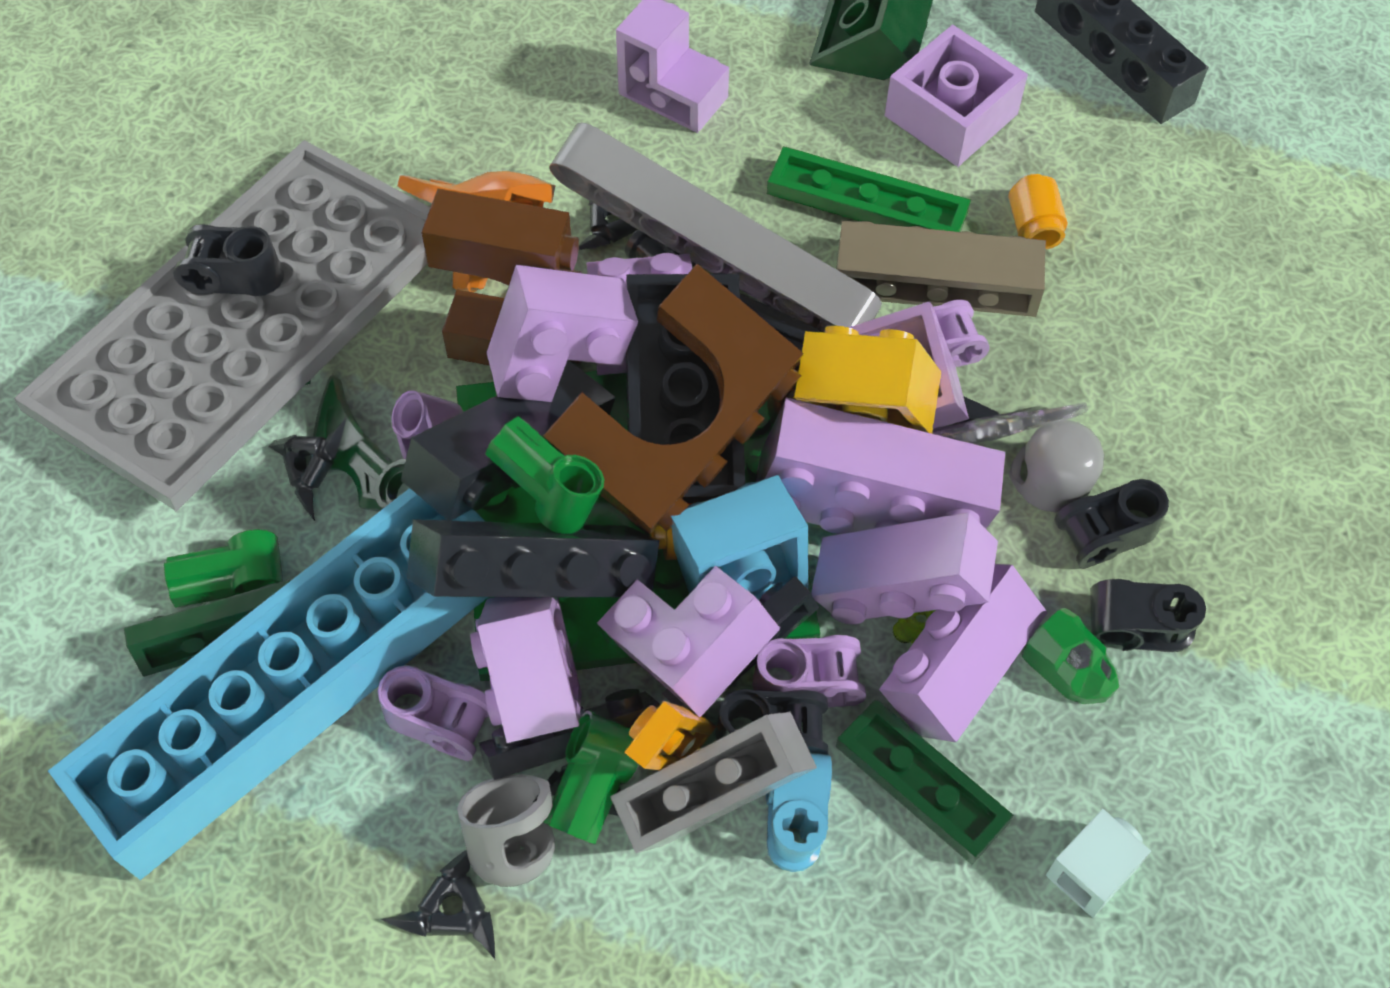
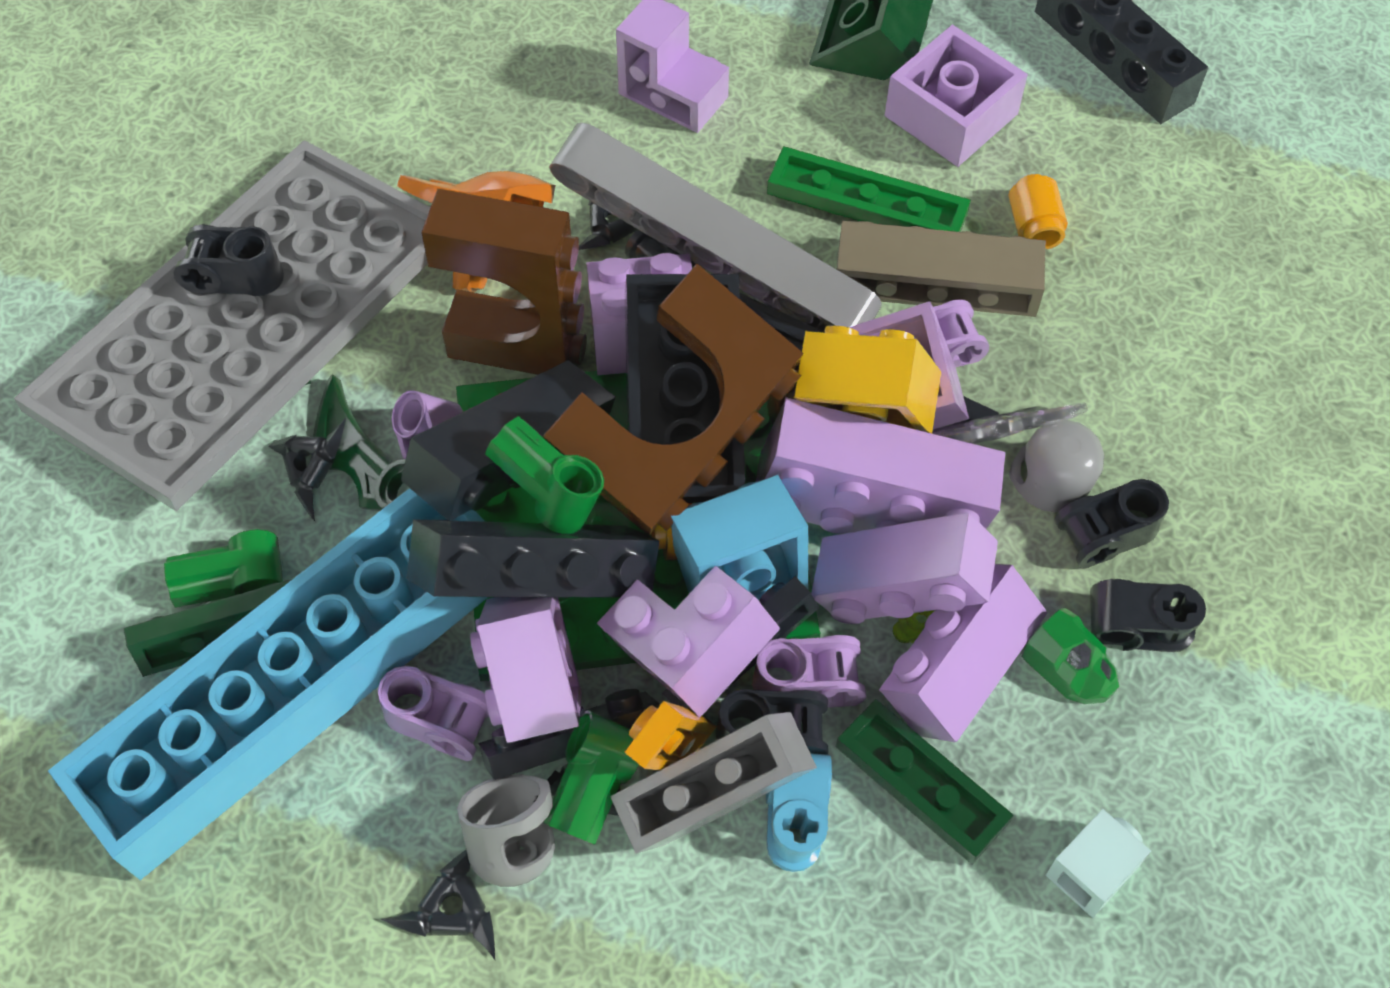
(557, 319): lavender brick -> none

